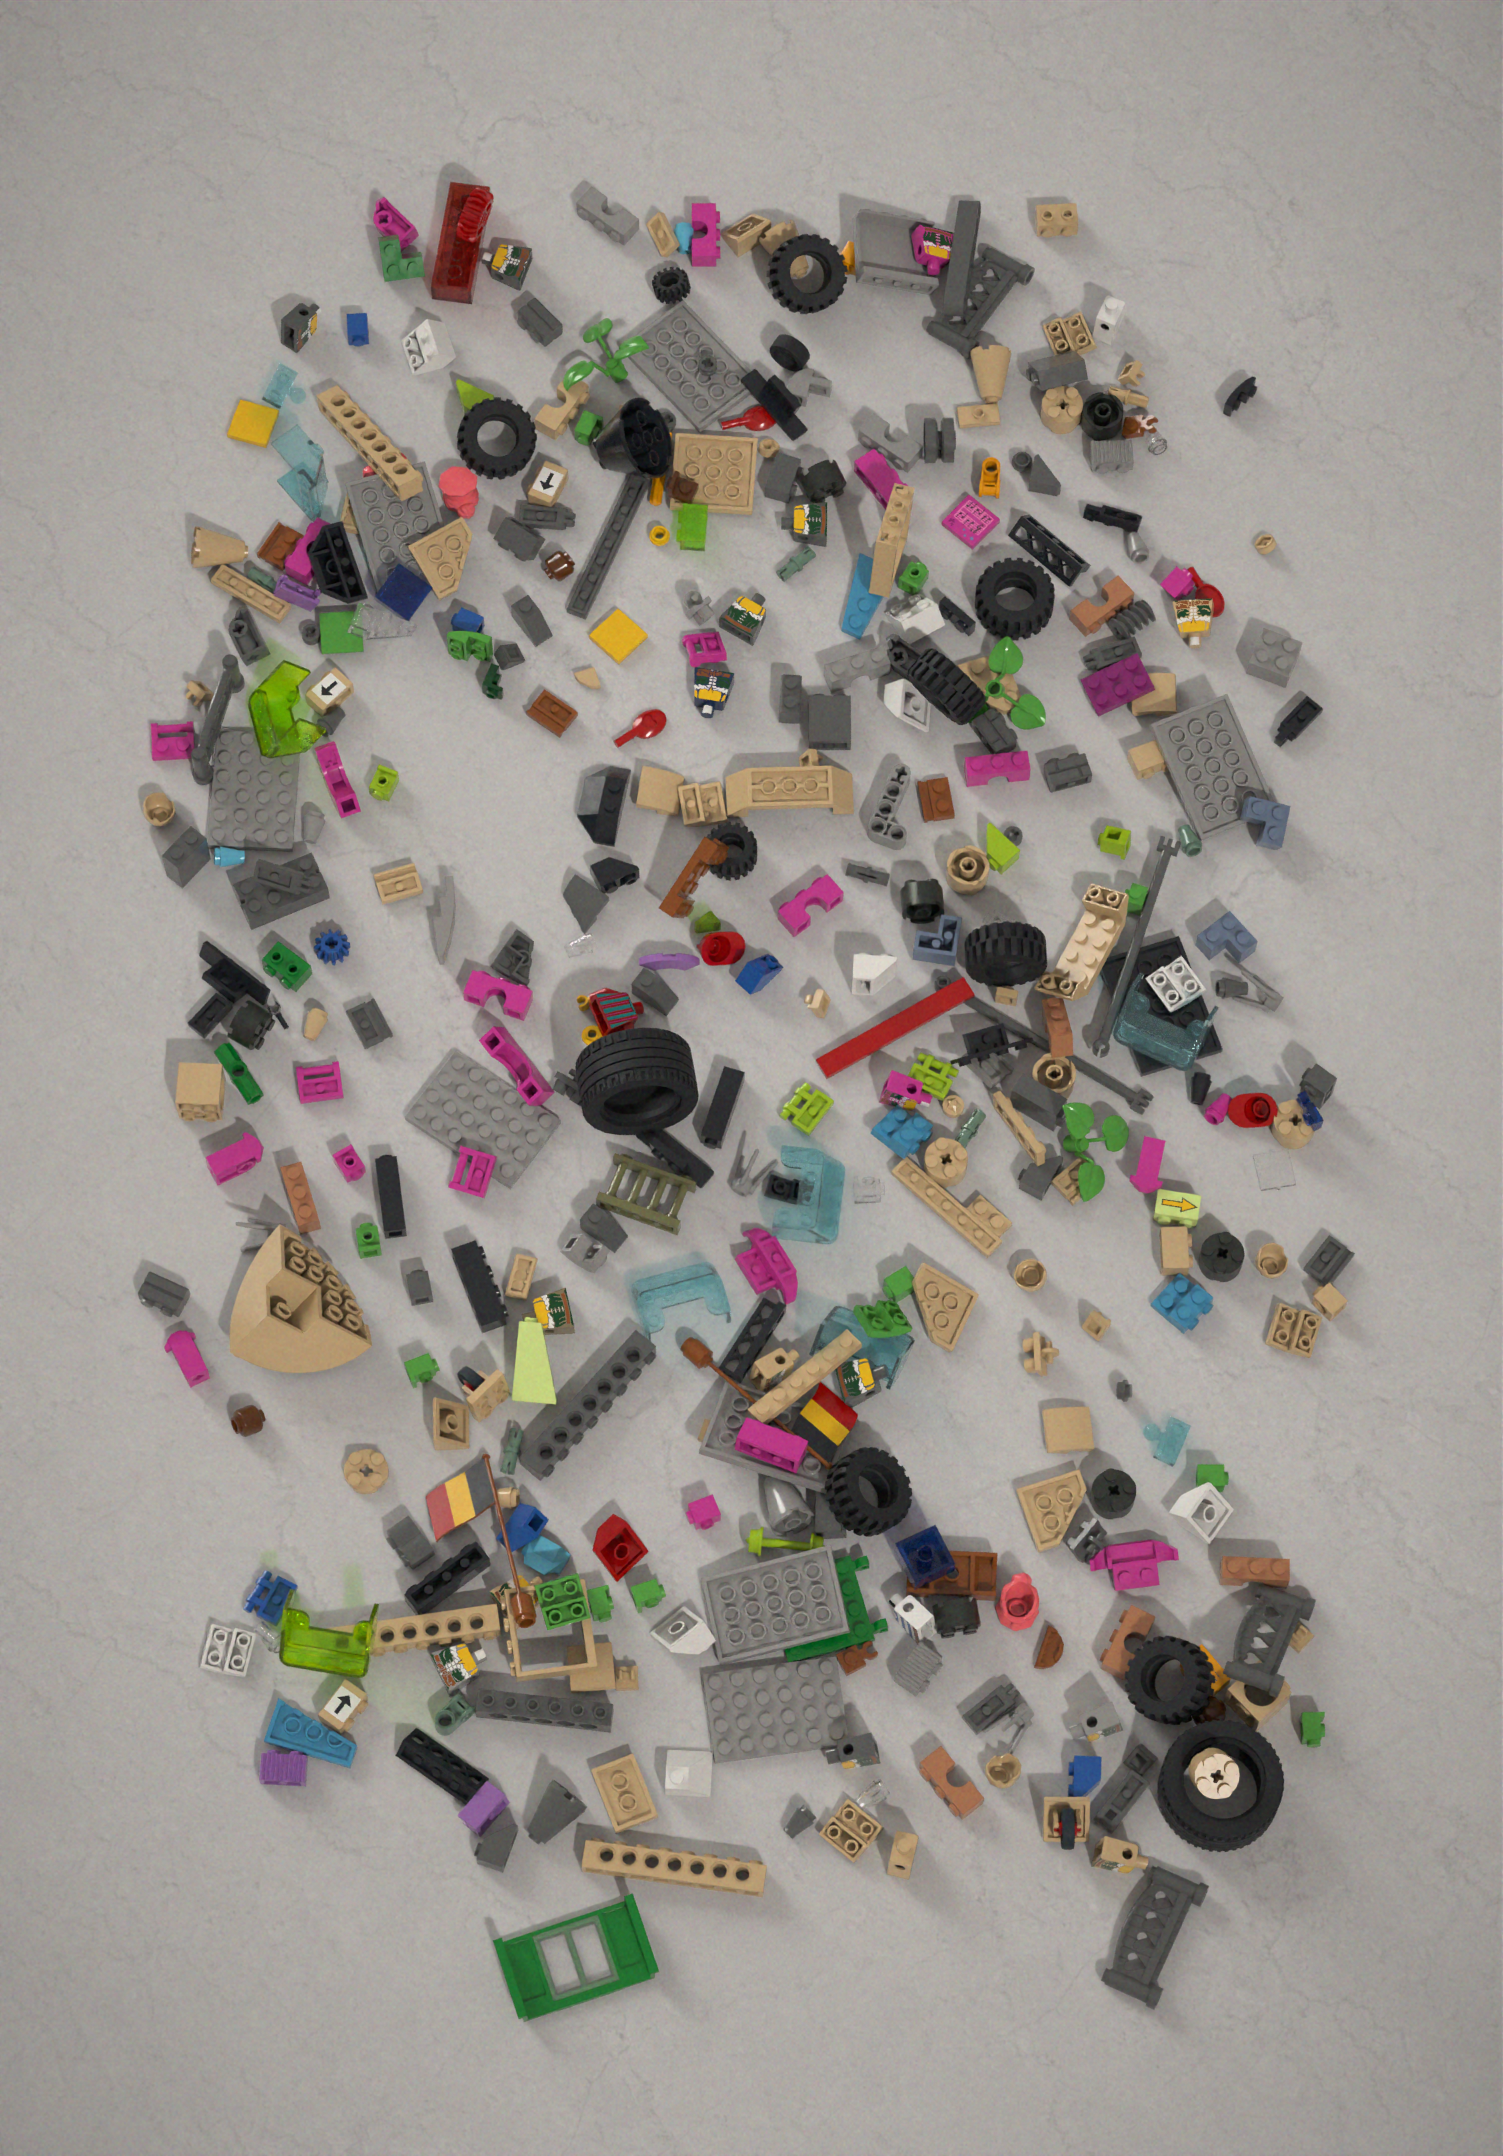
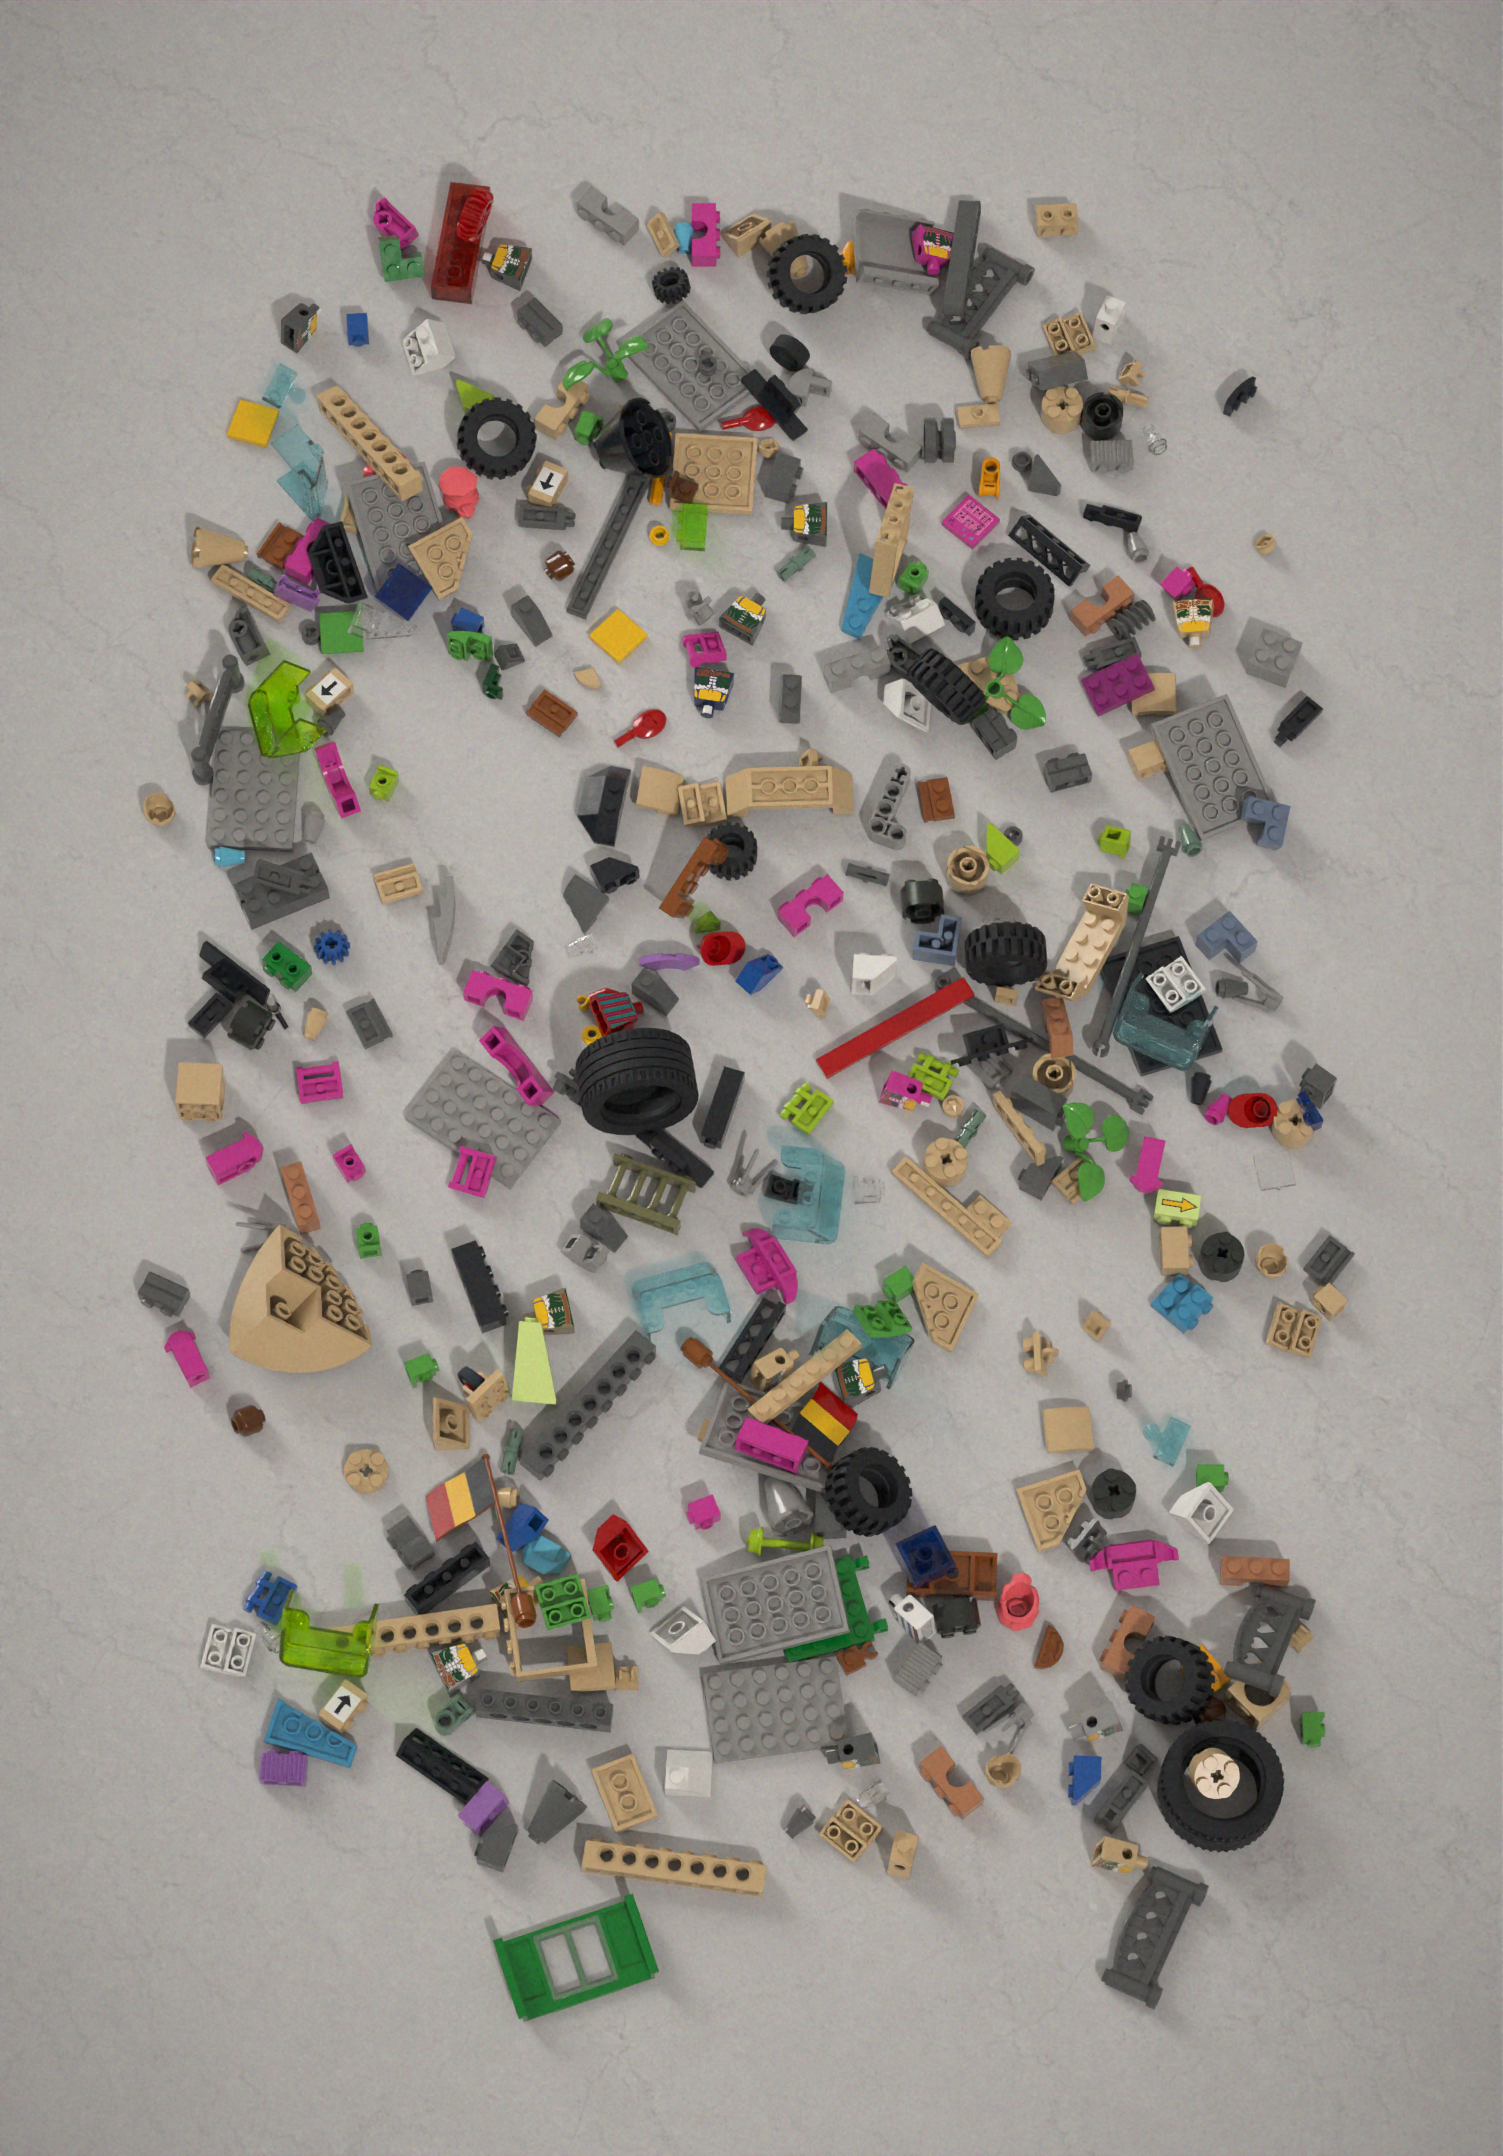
(172, 747): dark pink plate -> none
(186, 857): dark grey brick -> none
(245, 1083): green piece -> none
(390, 1196): black brick -> none
(519, 539): dark grey brick -> none
(521, 1277): tan plate -> none
(823, 481): pearl dark grey brick -> none
(829, 722): dark grey brick -> none
(902, 1131): dark azure plate -> none
(982, 768): dark pink arch -> none
(1030, 1275): tan hair -> none
(1066, 1820): tan plate -> none
(1136, 425): dark orange plate -> none

